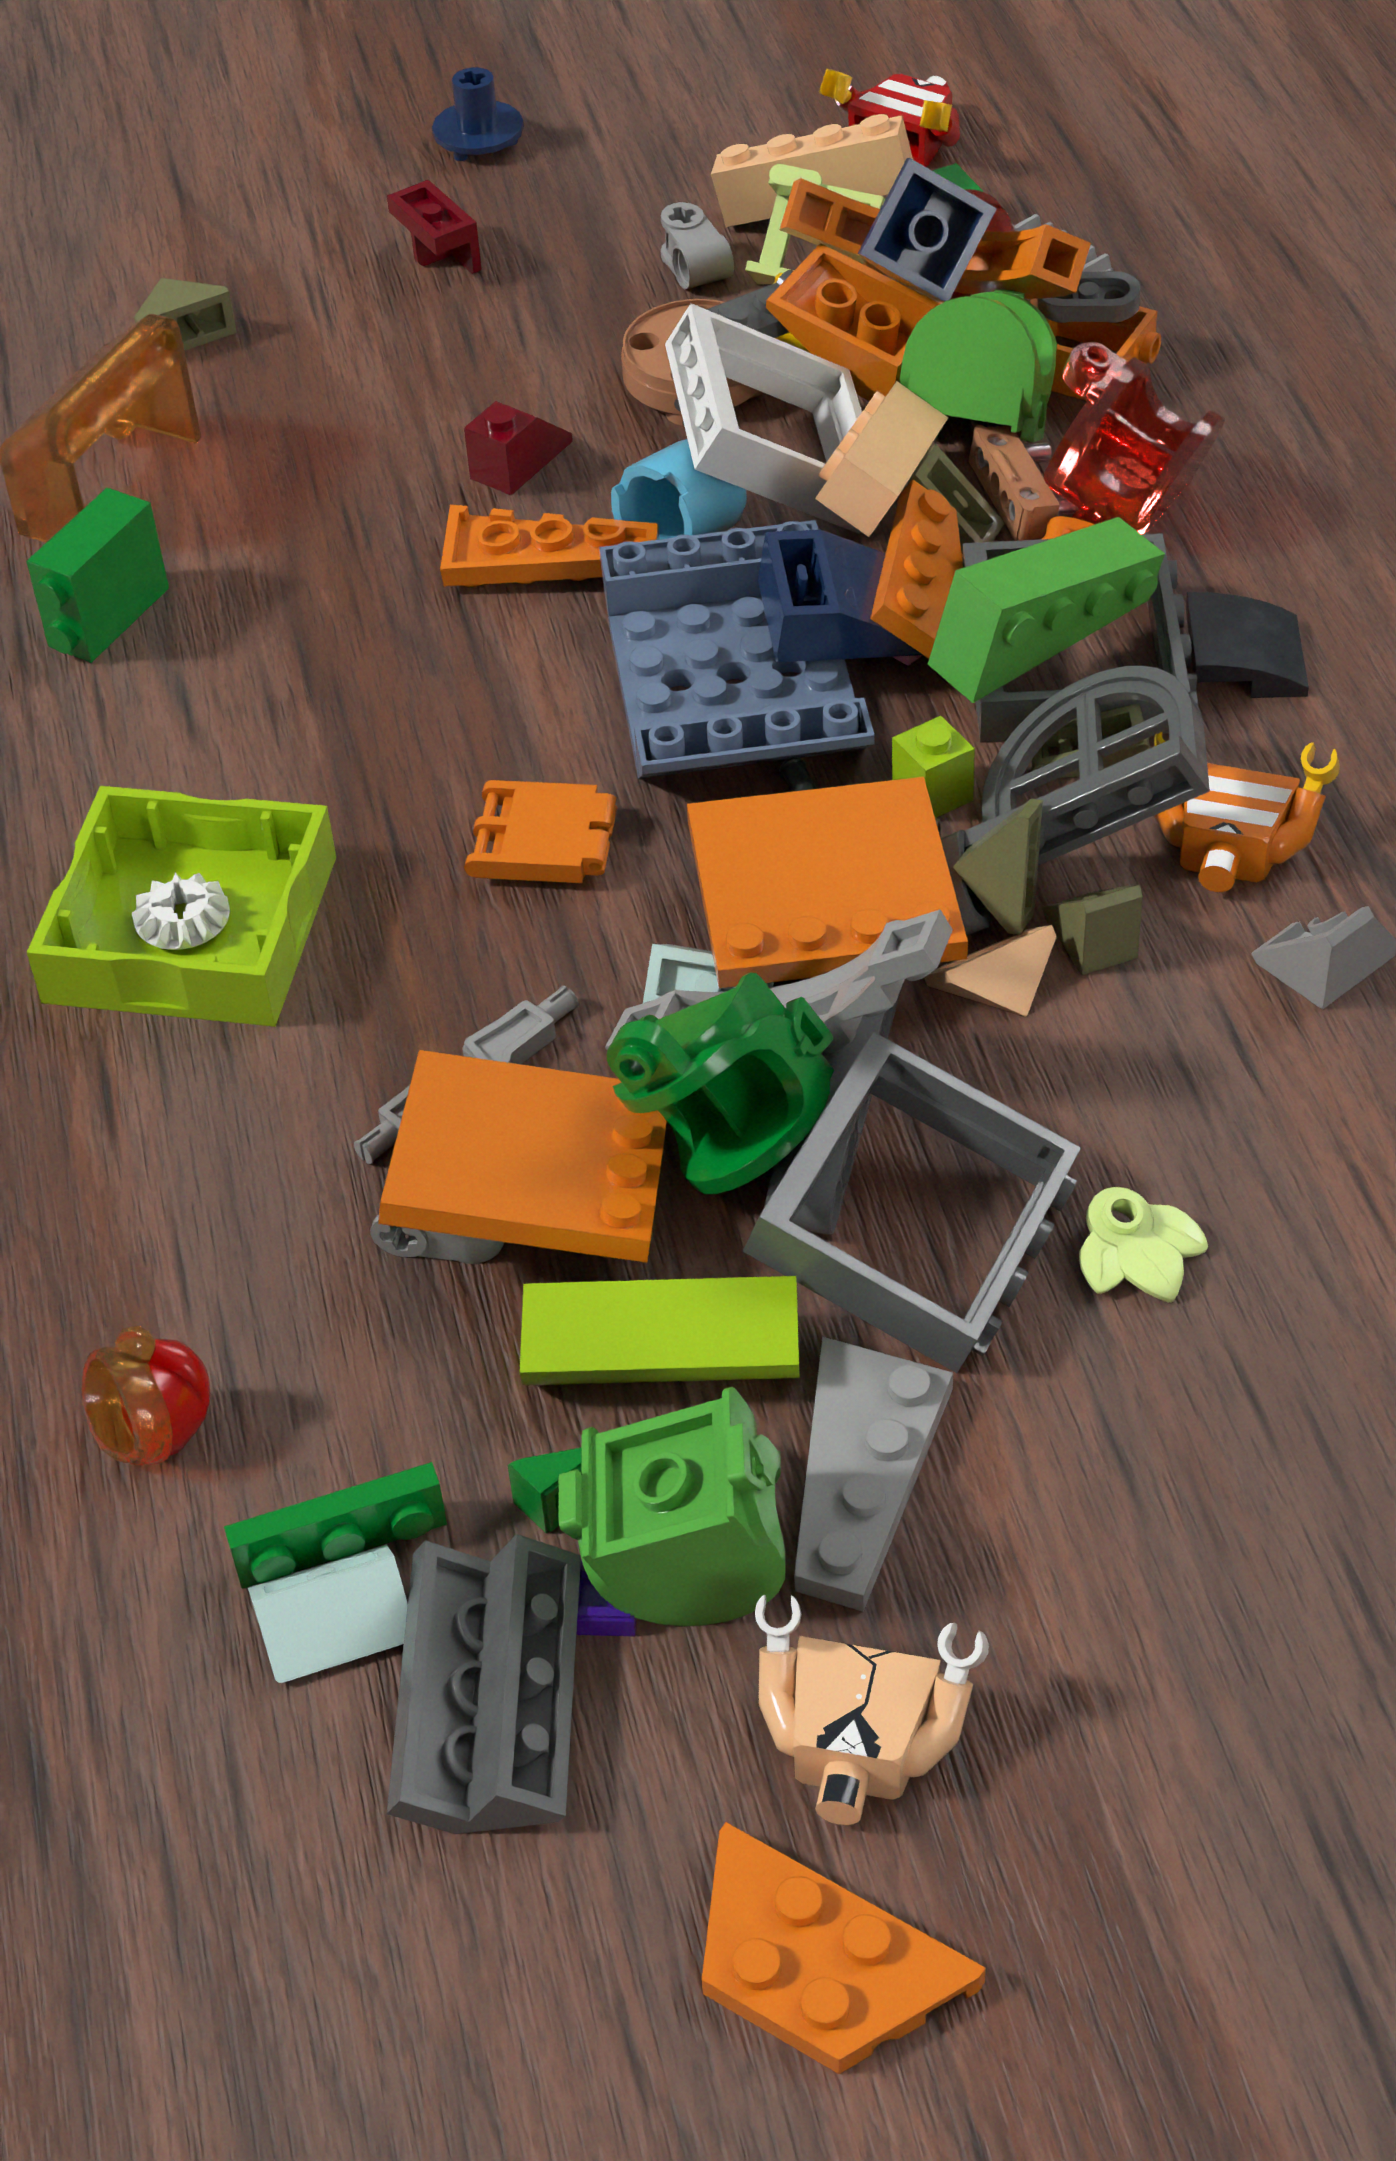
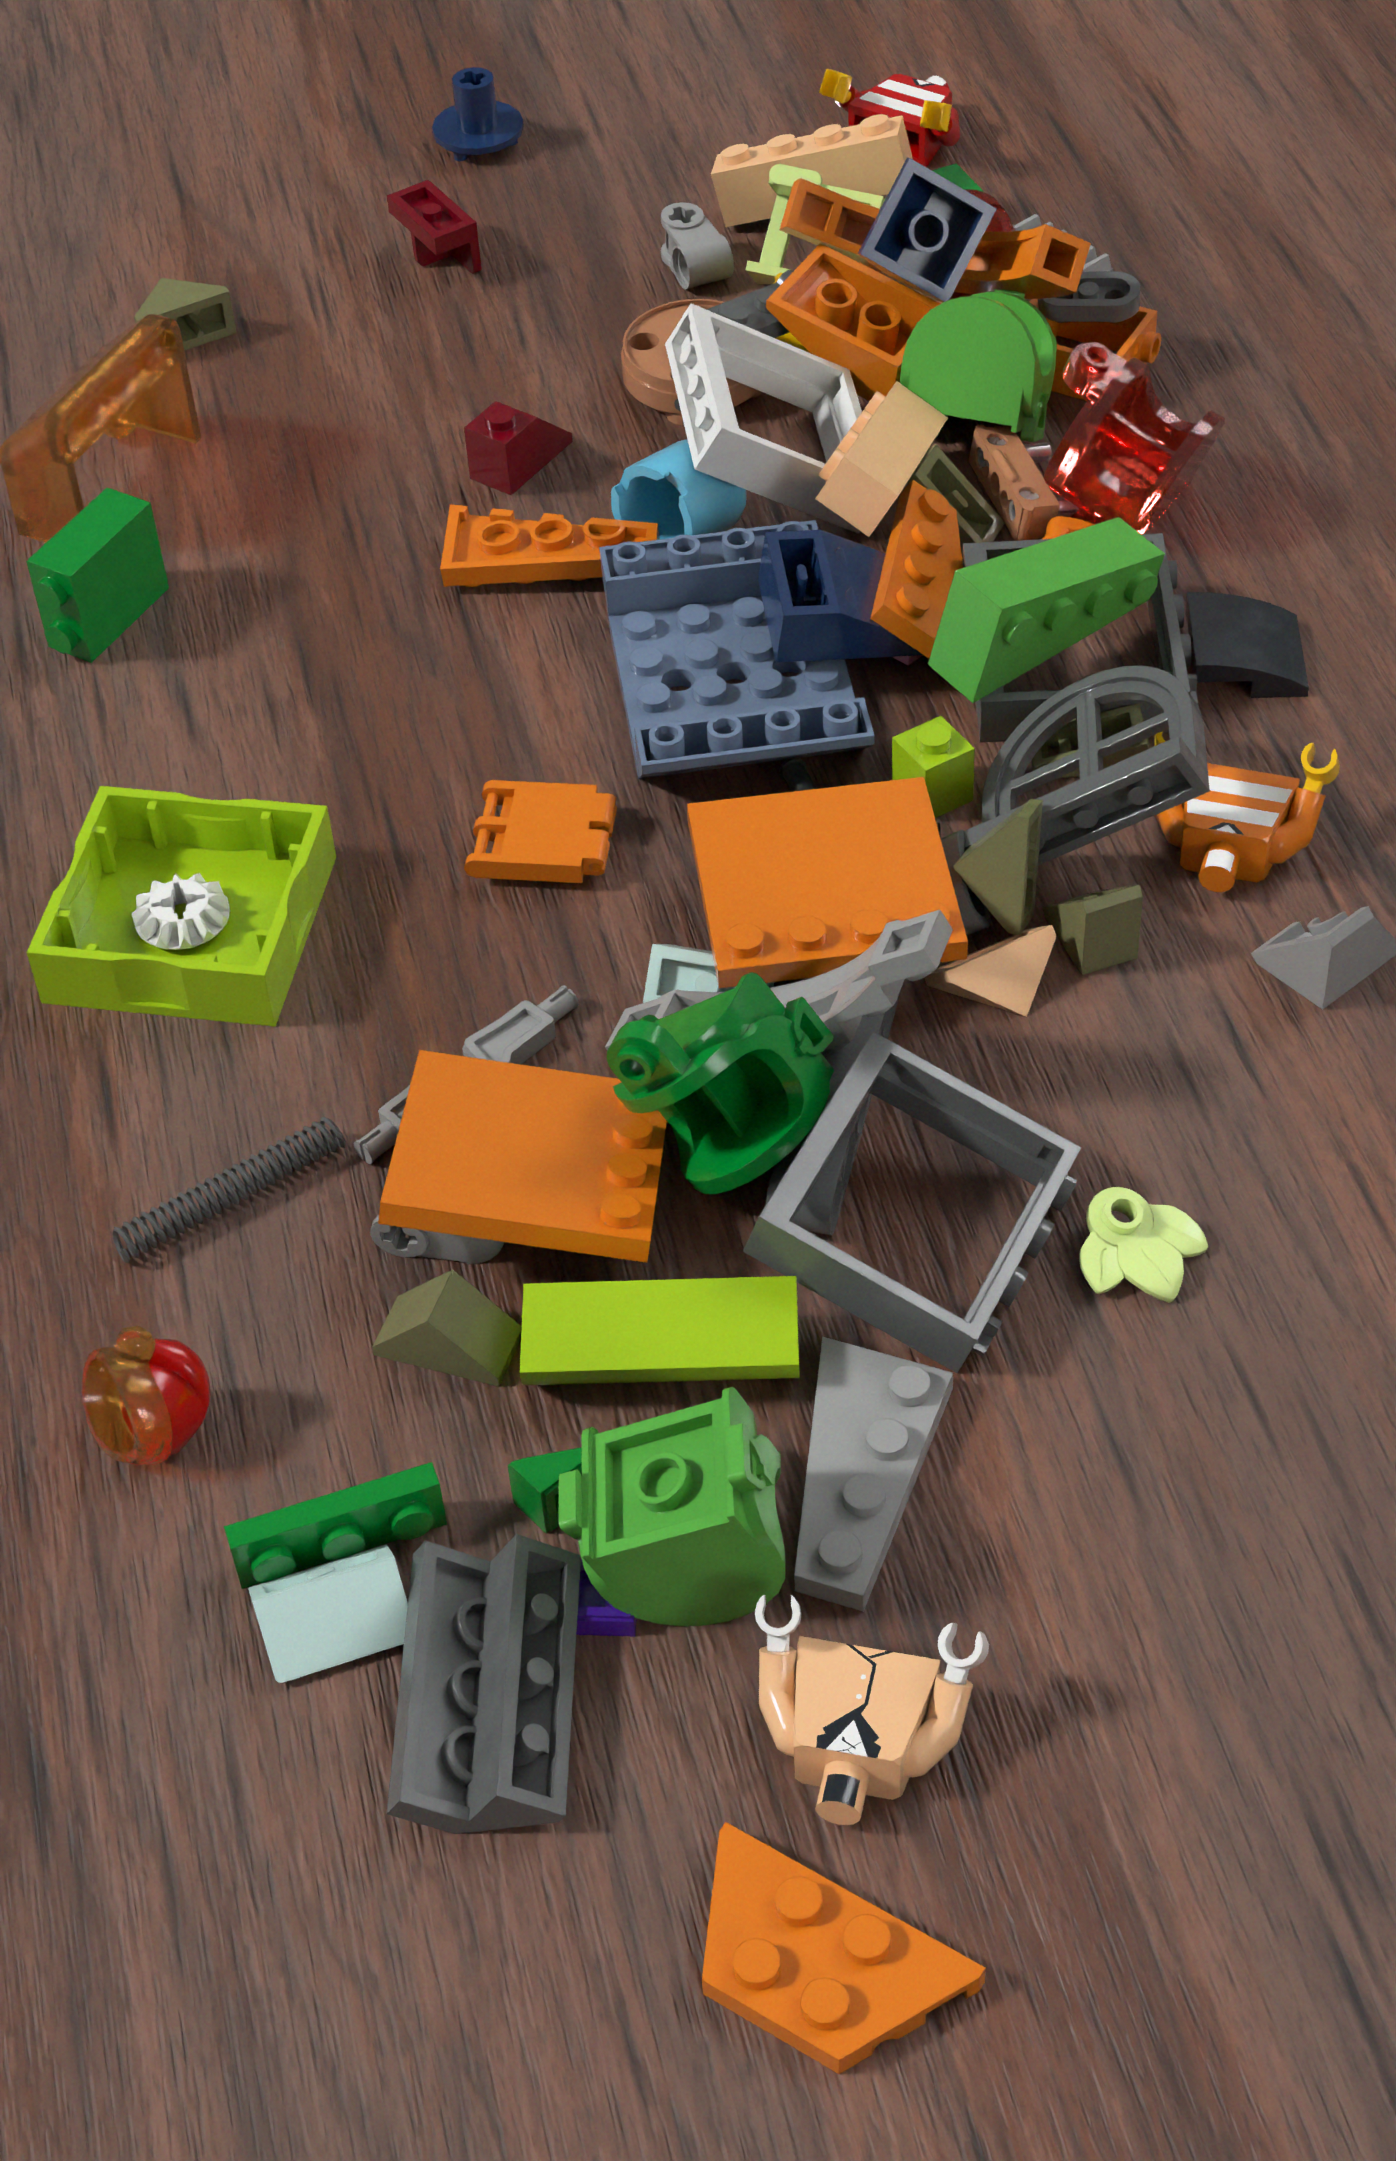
(233, 1196): none -> dark grey piece
(450, 1330): none -> olive slope

